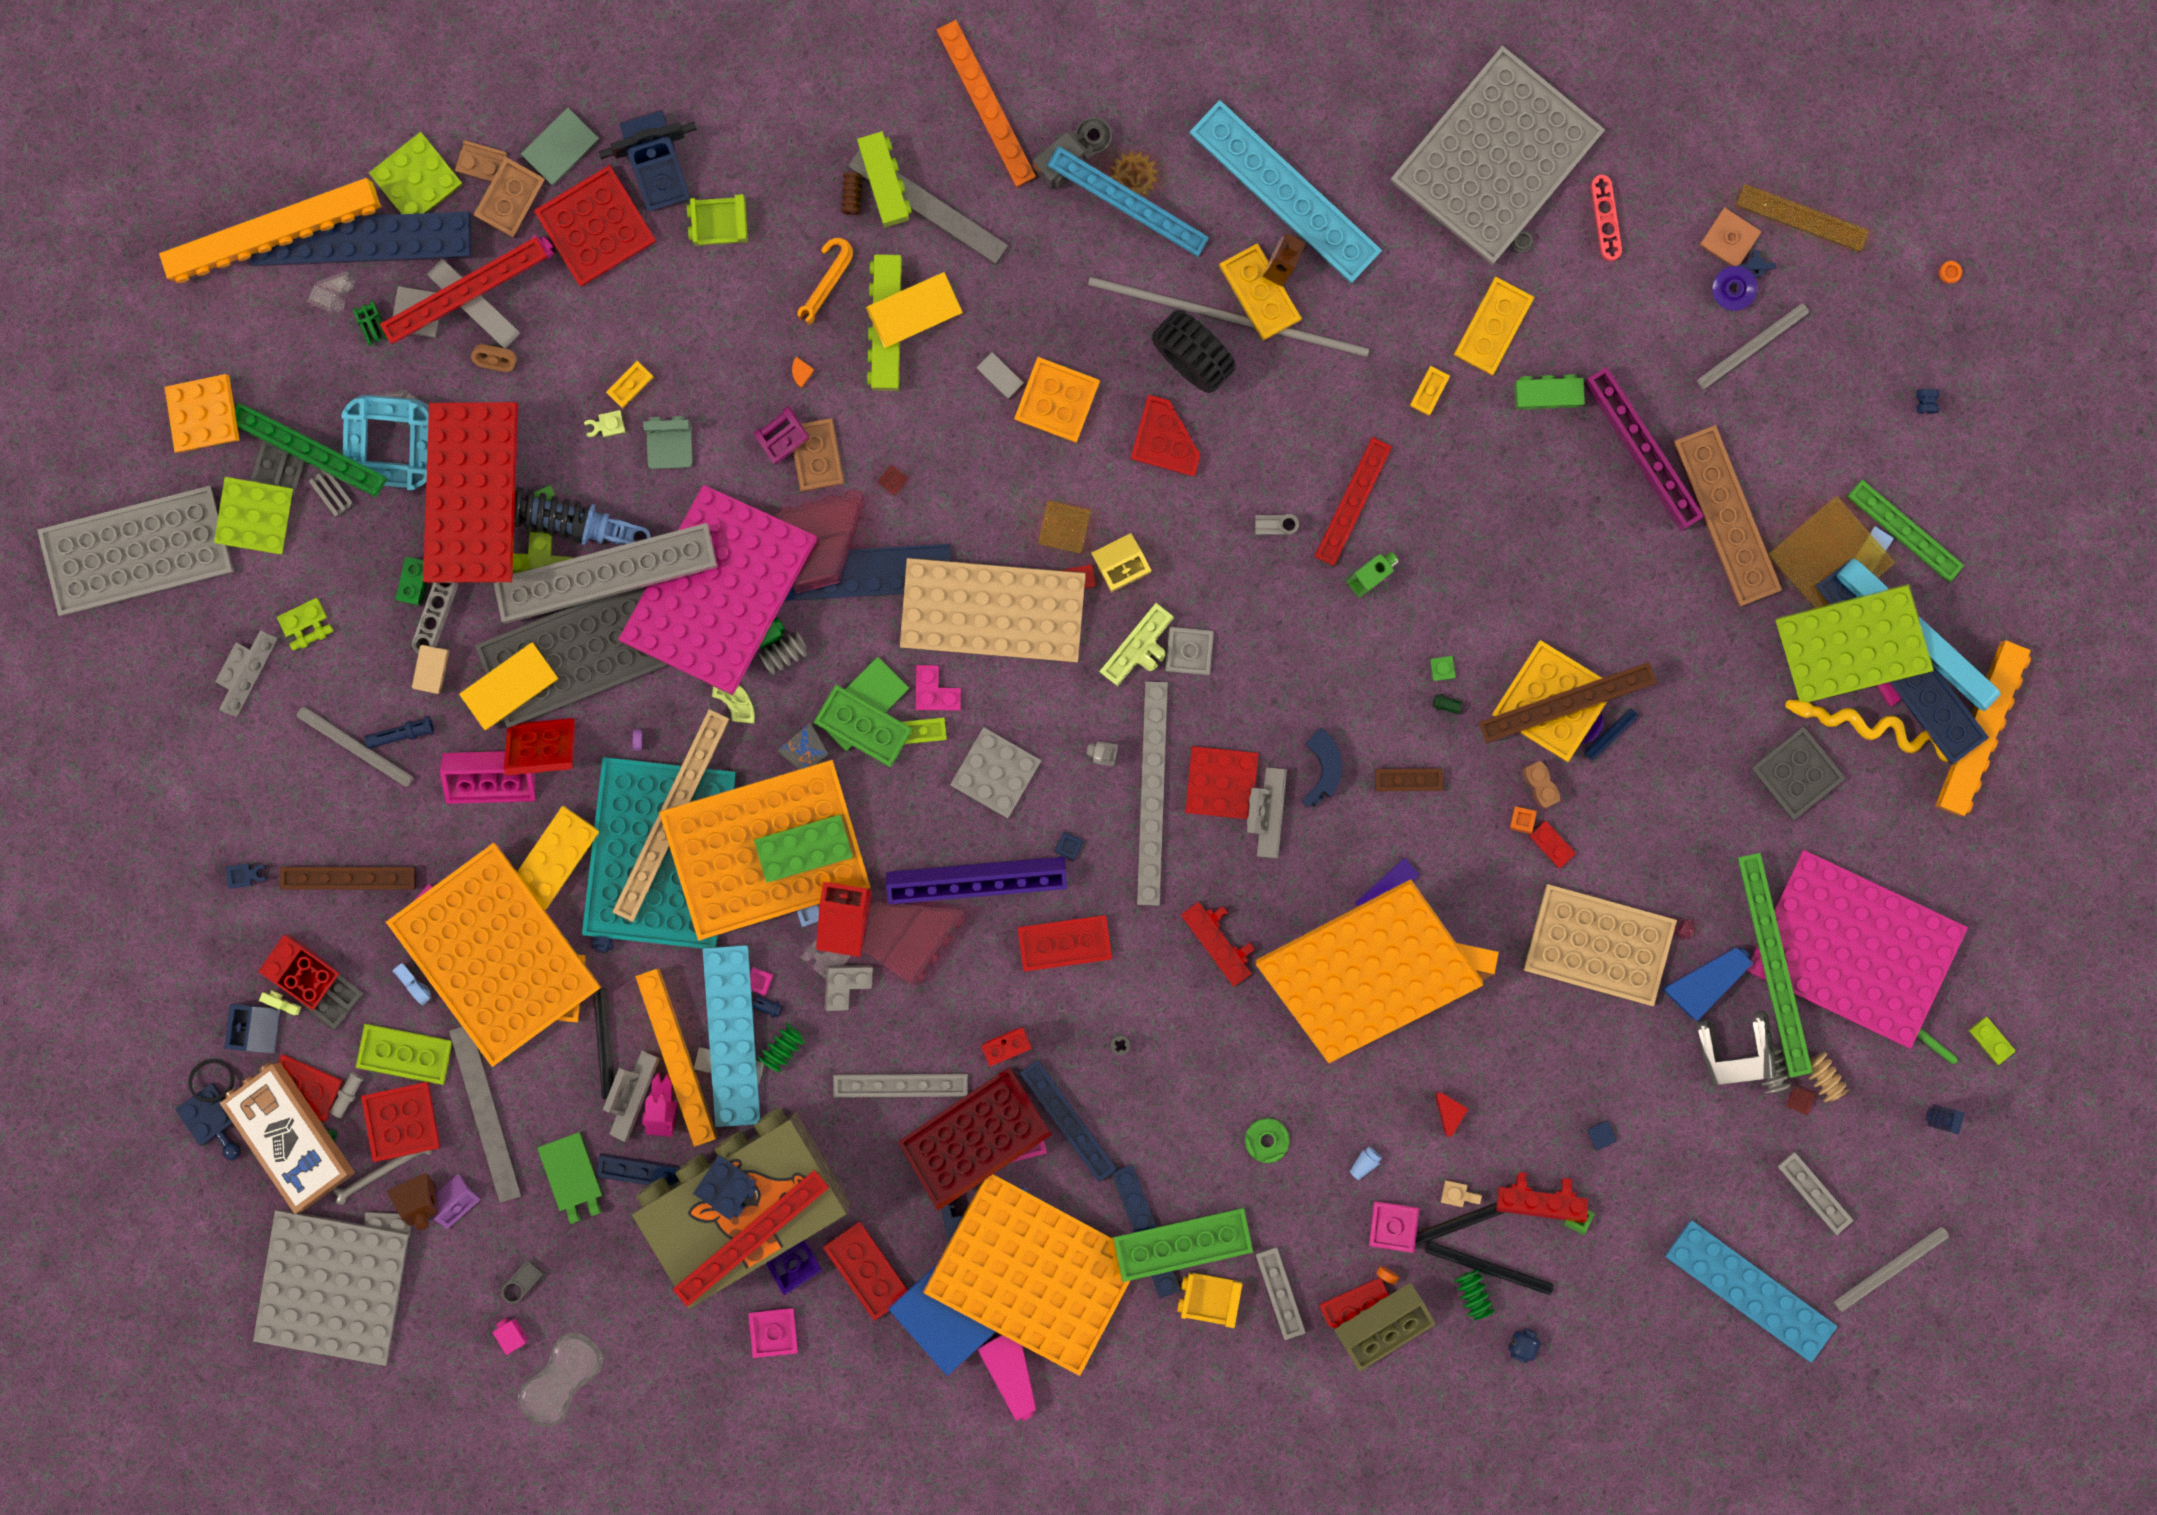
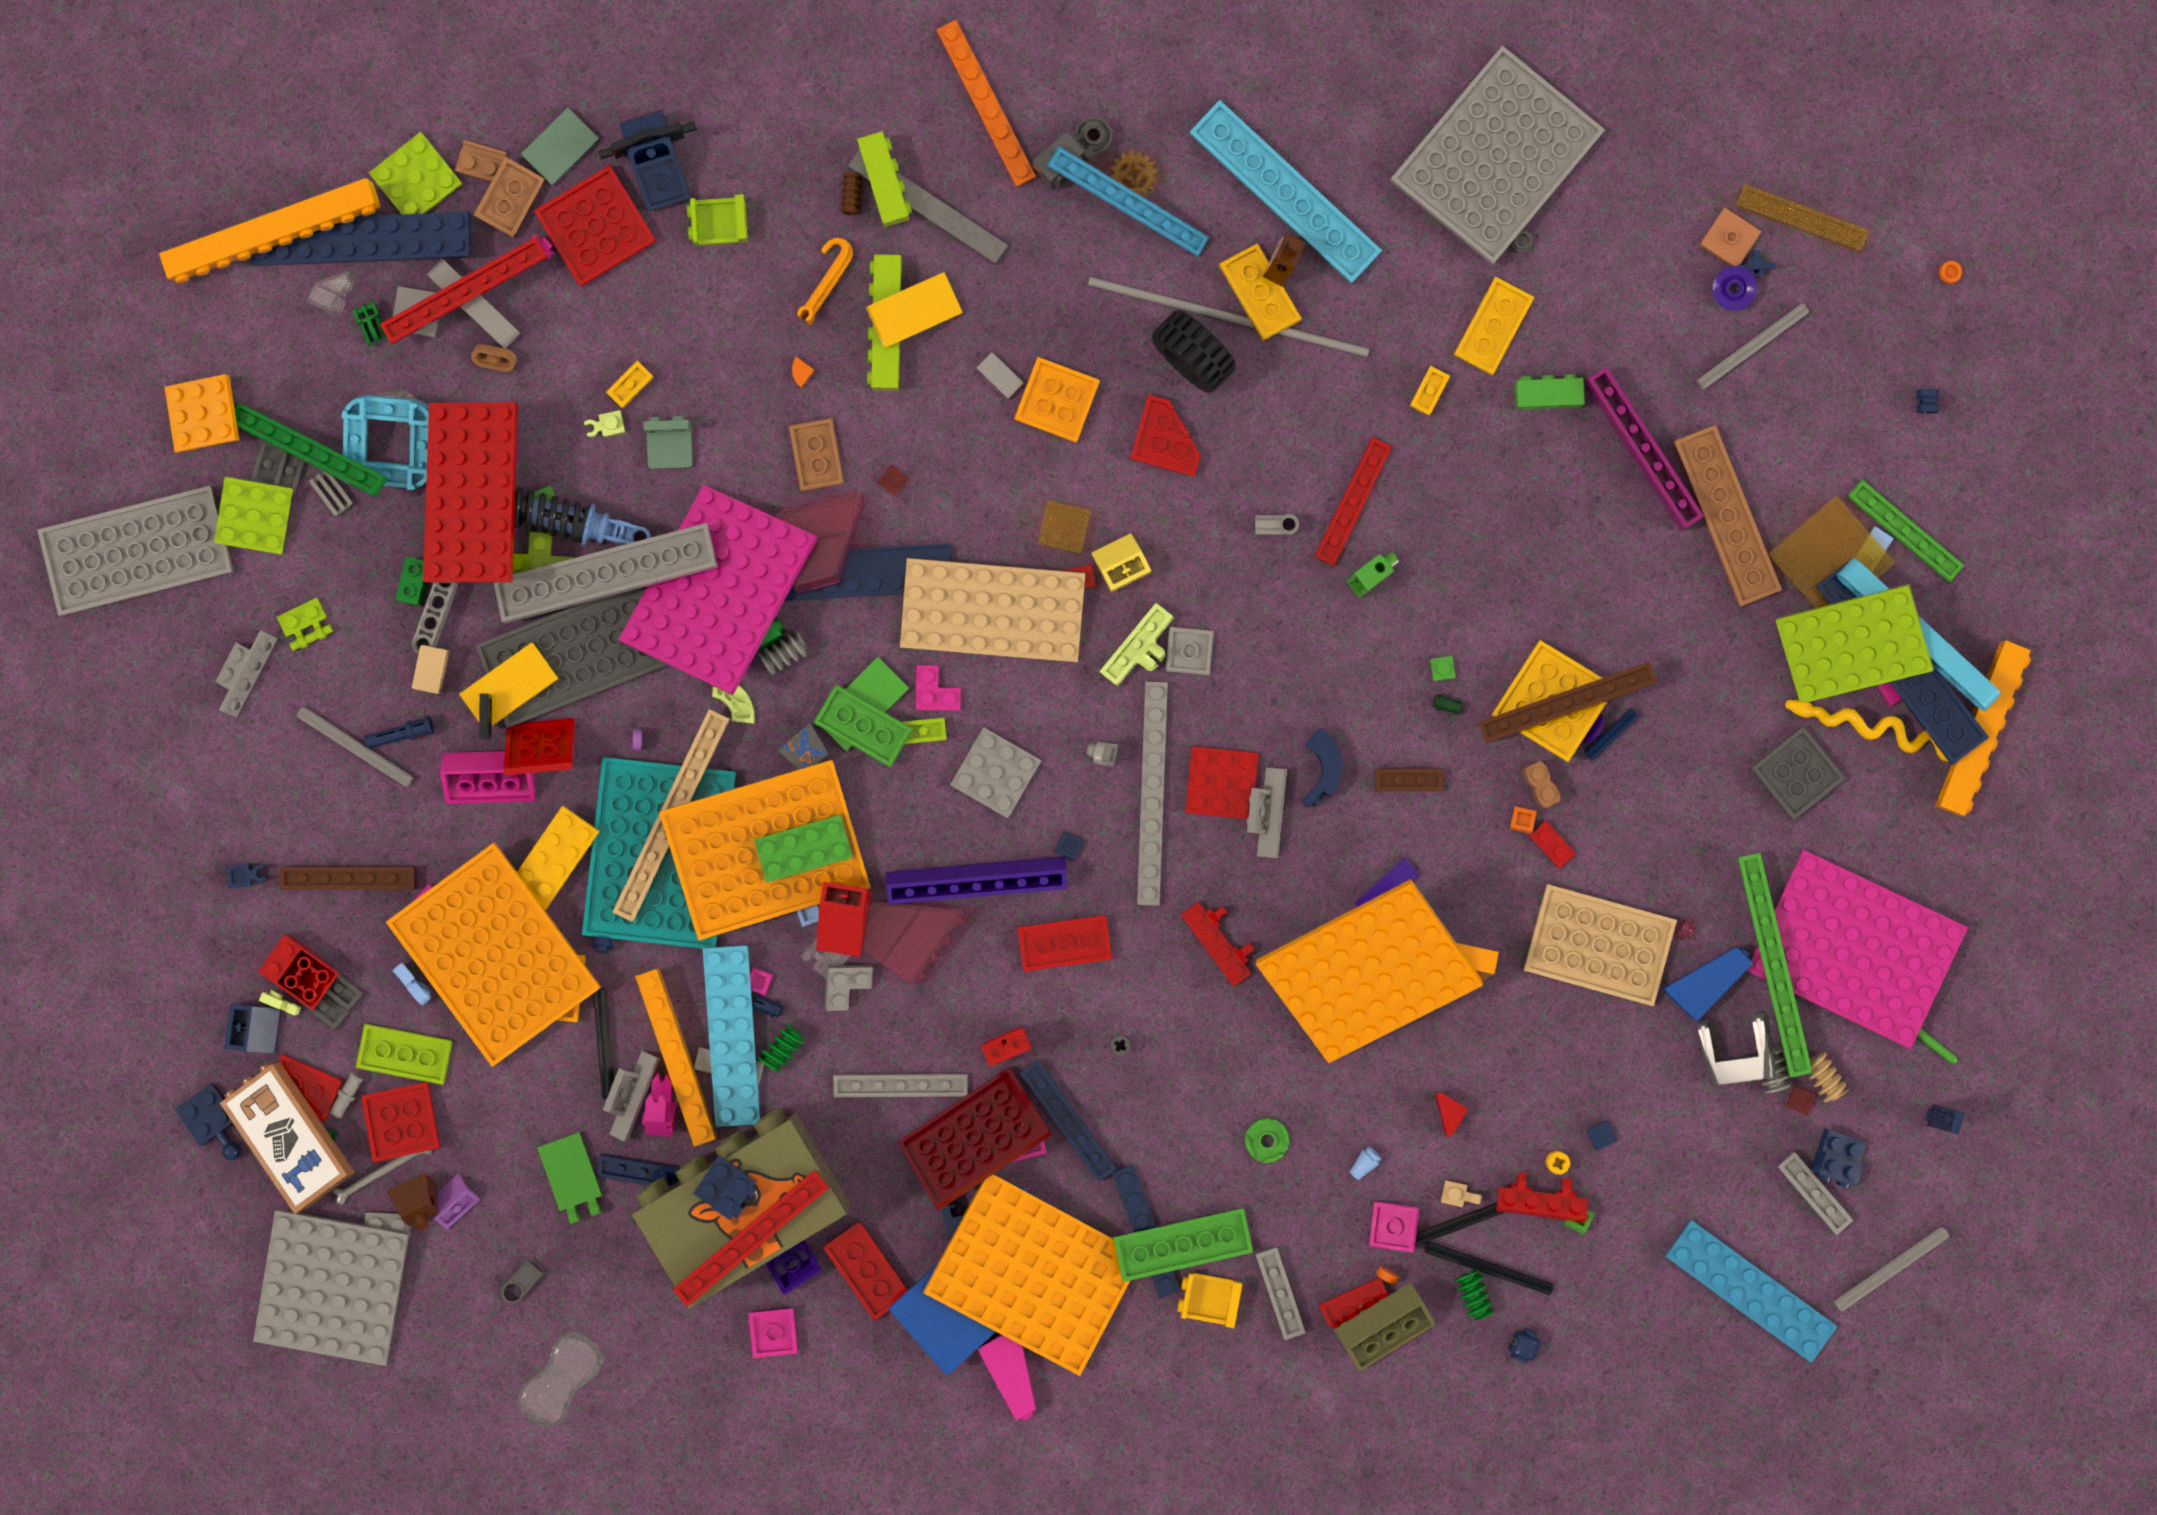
(209, 1100): black piece -> none
(485, 717): none -> black tile
(486, 1116): flat silver tile -> none
(509, 1335): dark pink brick -> none
(786, 440): magenta plate -> none
(1555, 1158): none -> yellow wheel
(1603, 218): coral beam -> none
(1839, 1159): none -> dark blue plate
(1991, 1040): lime plate -> none

